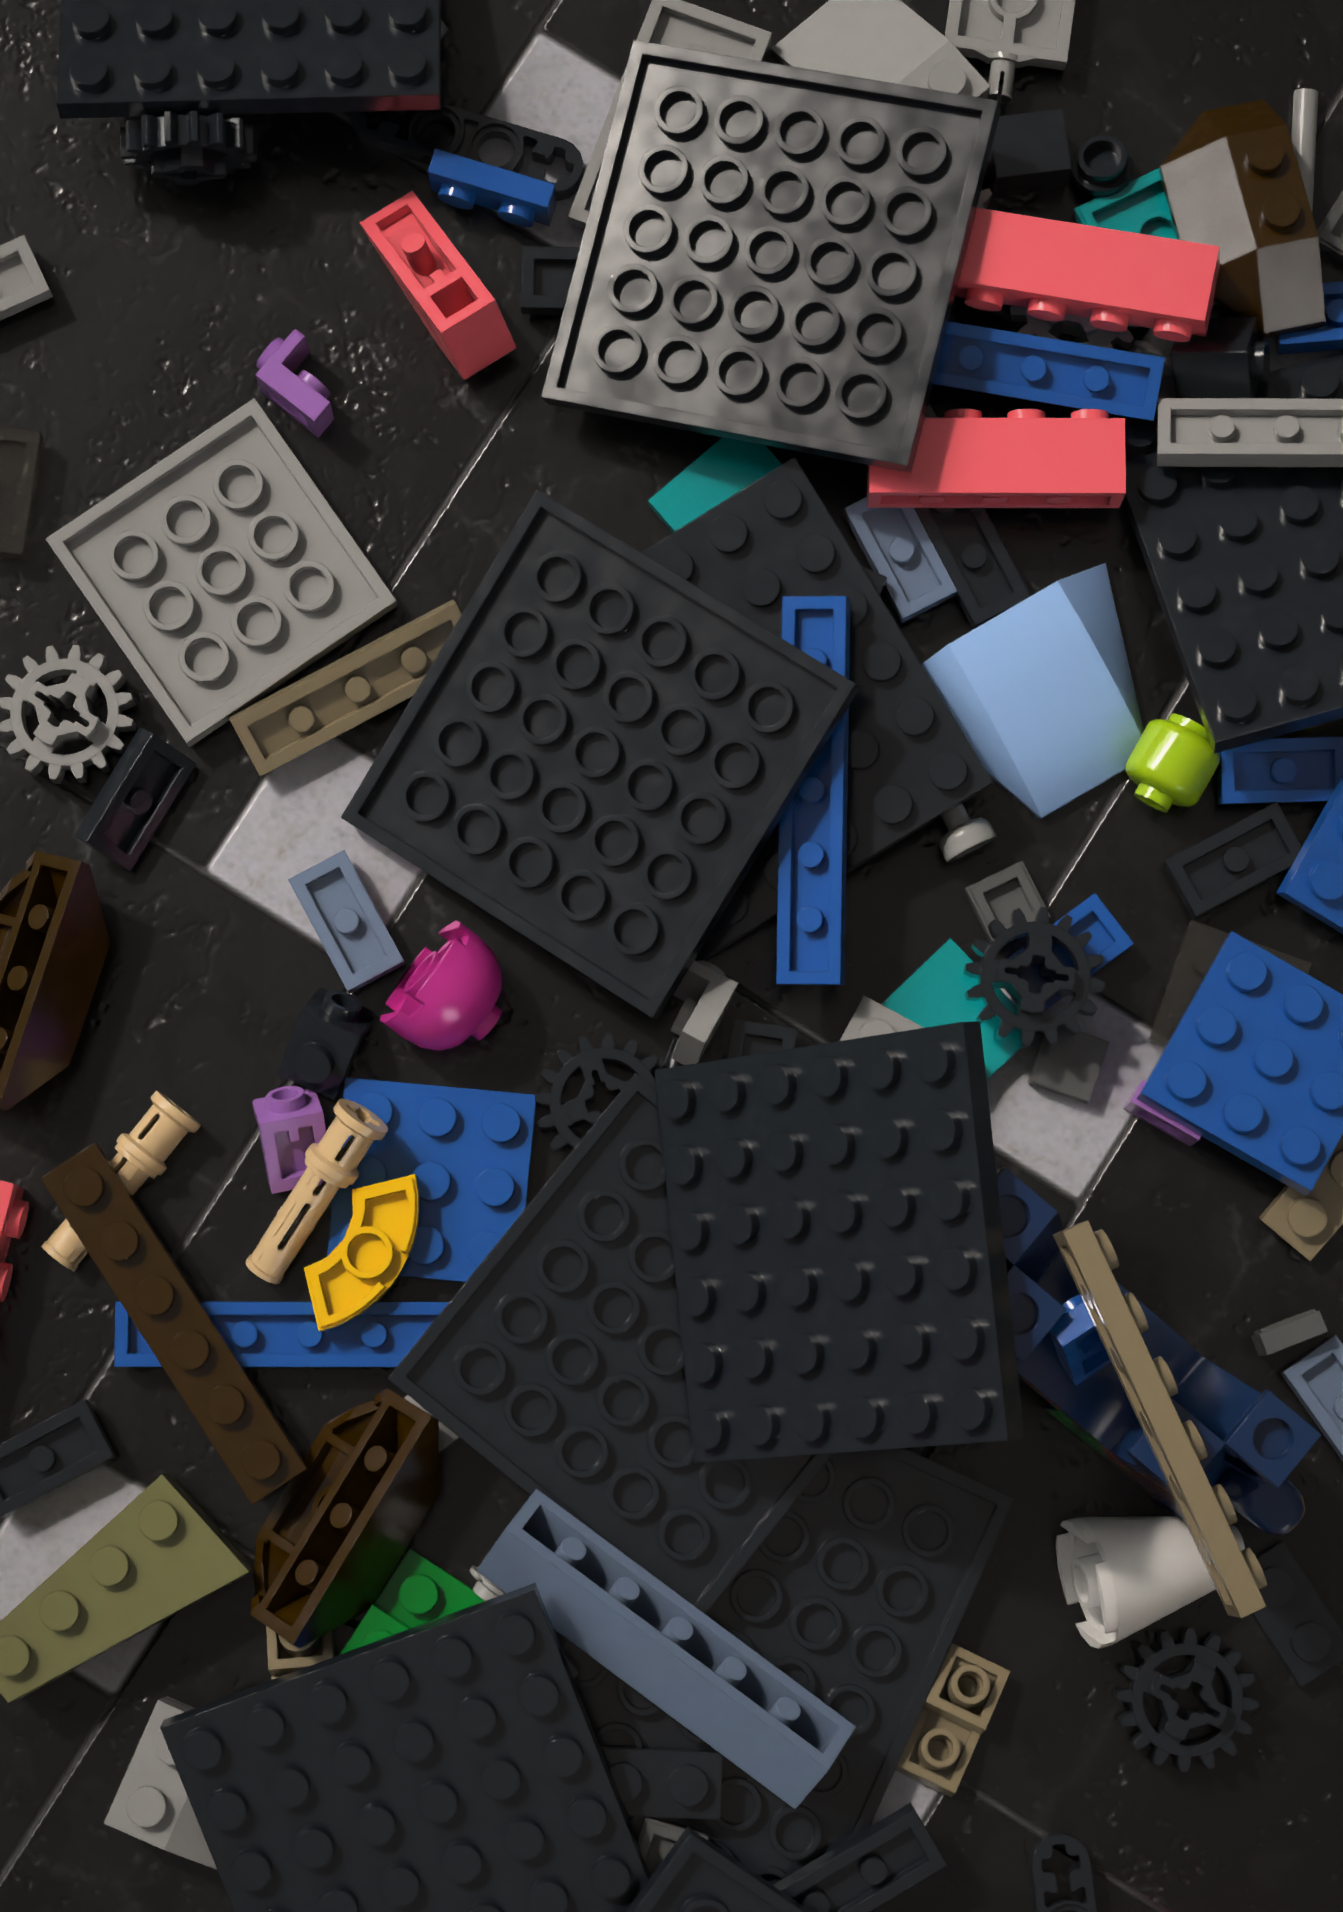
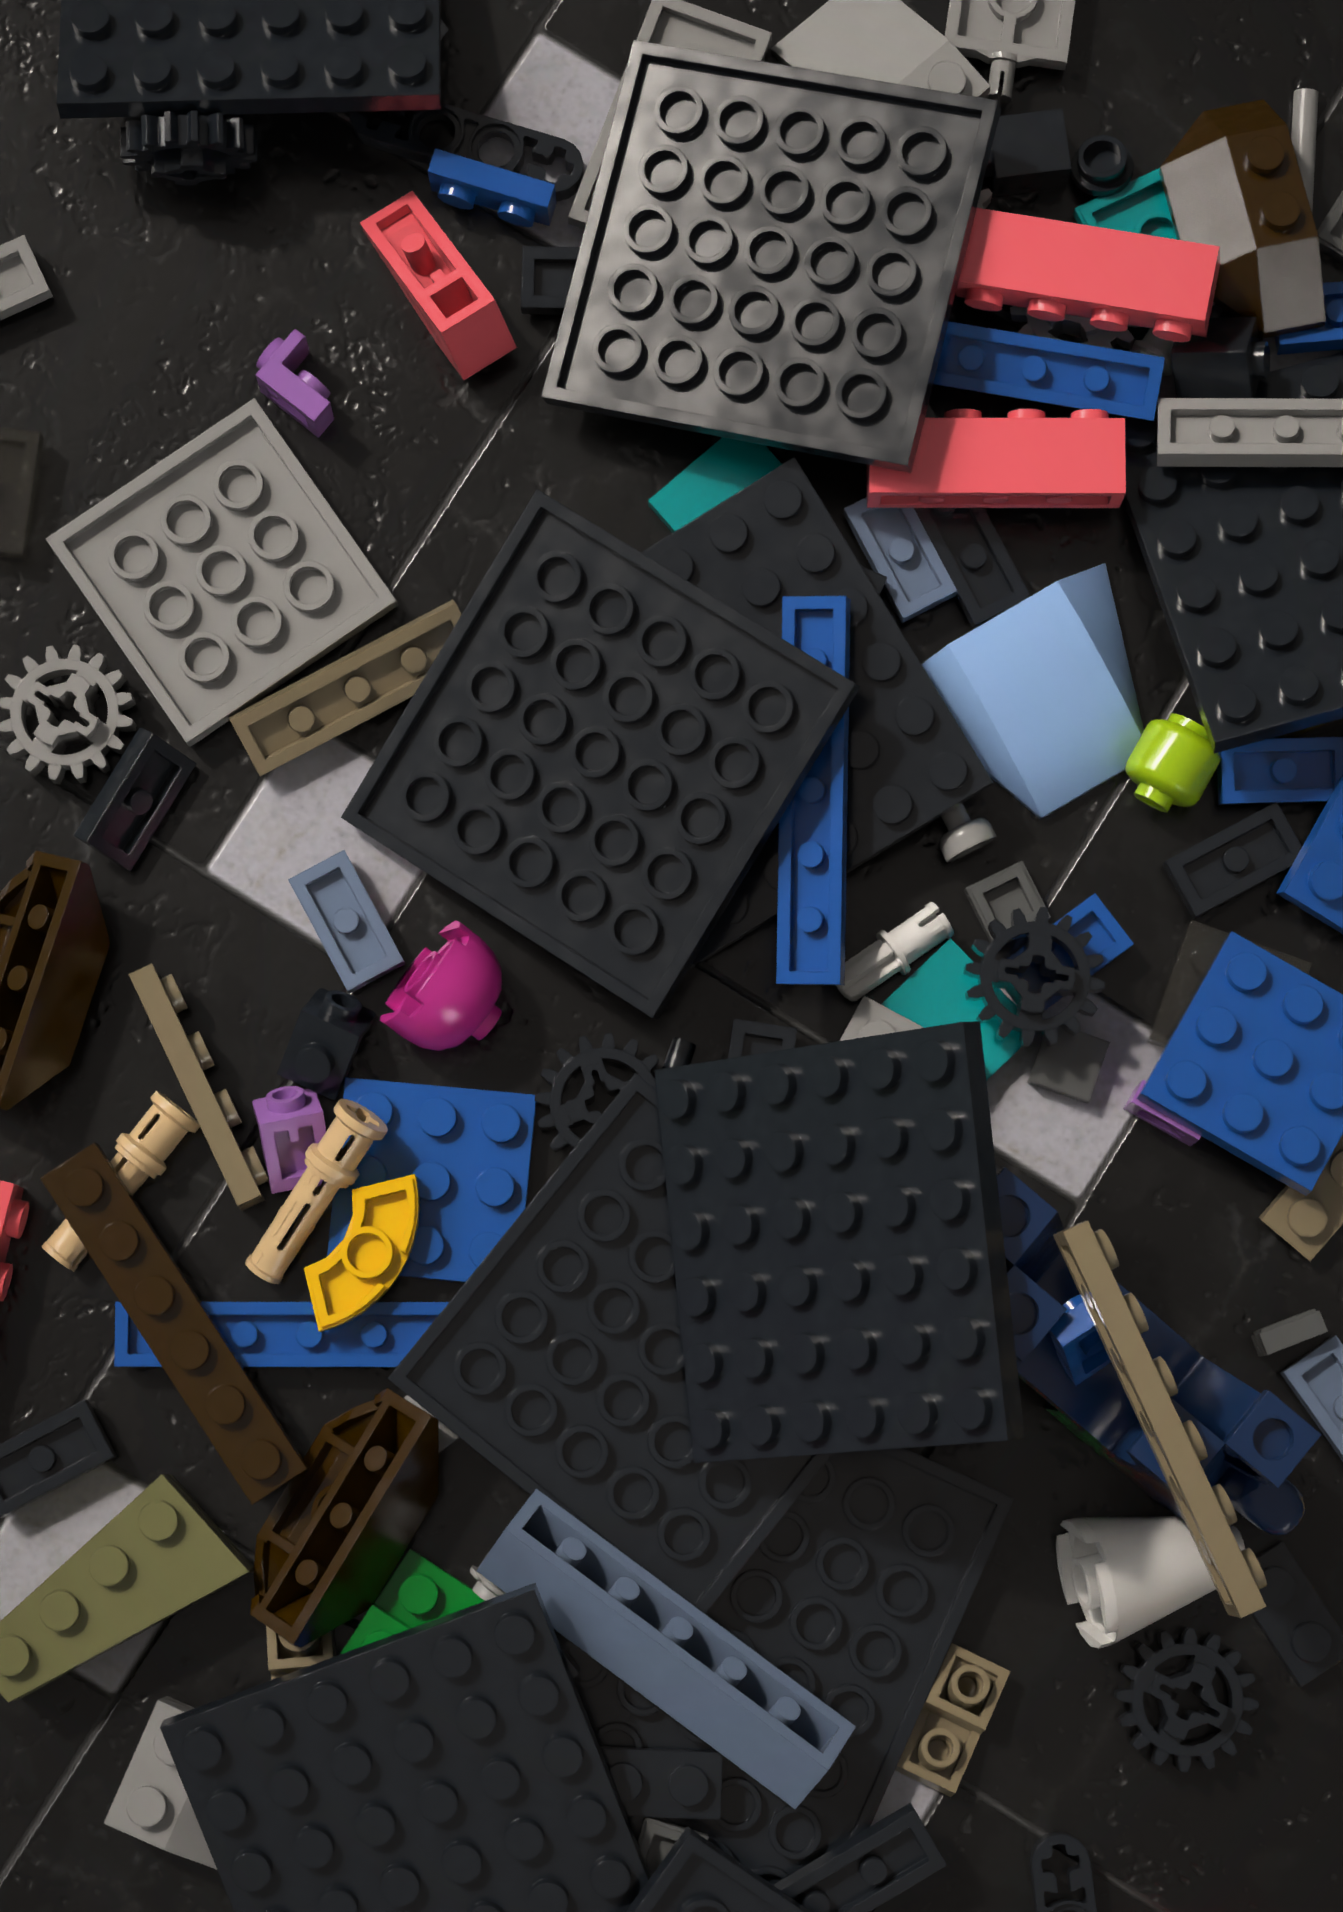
(212, 1110): none -> dark tan plate
(707, 1000): light grey bracket -> none
(895, 951): none -> white axle

